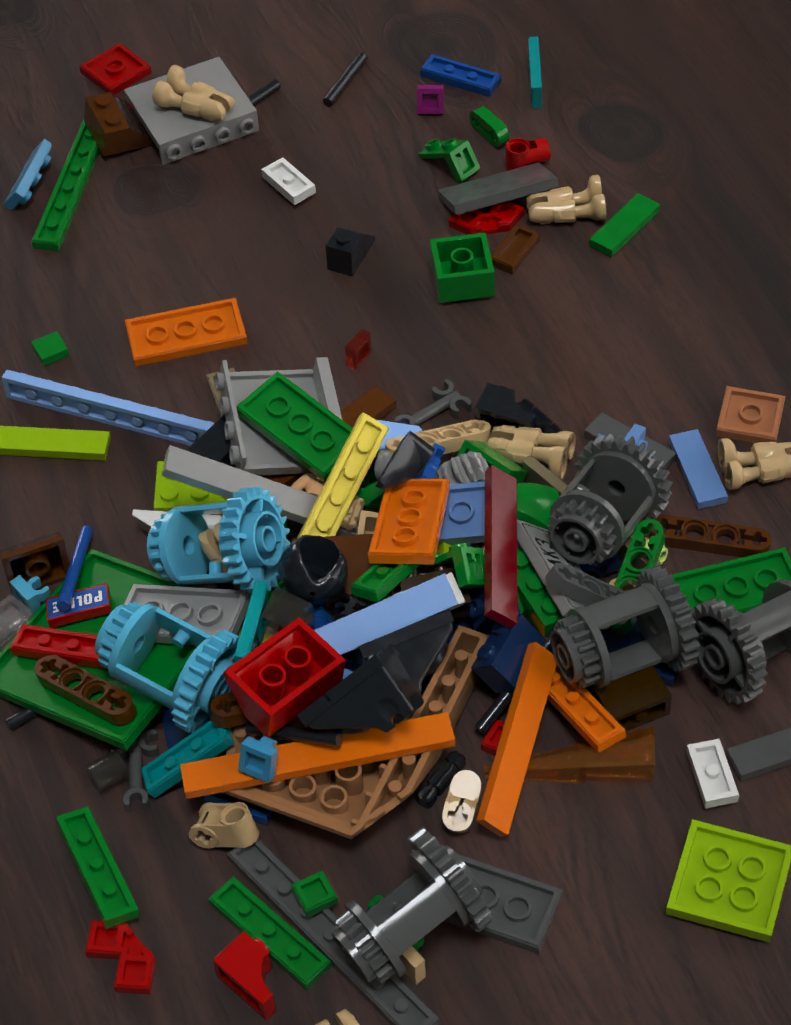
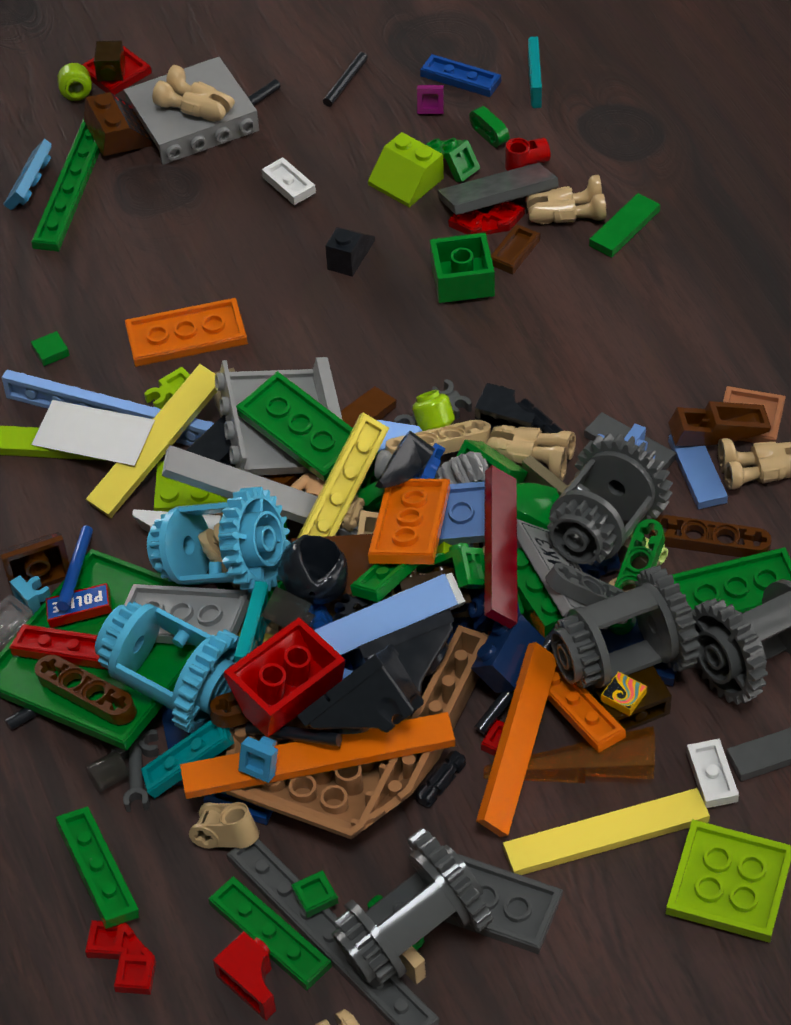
(74, 81): none -> lime head
(93, 432): none -> white sticker
(109, 60): none -> dark brown brick
(166, 429): none -> light yellow tile
(167, 387): none -> lime plate
(358, 349): clear red tile -> none
(407, 170): none -> lime slope
(433, 410): none -> lime head
(464, 786): tan piece -> none
(605, 832): none -> light yellow tile
(623, 693): none -> tile
(717, 422): none -> reddish brown slope

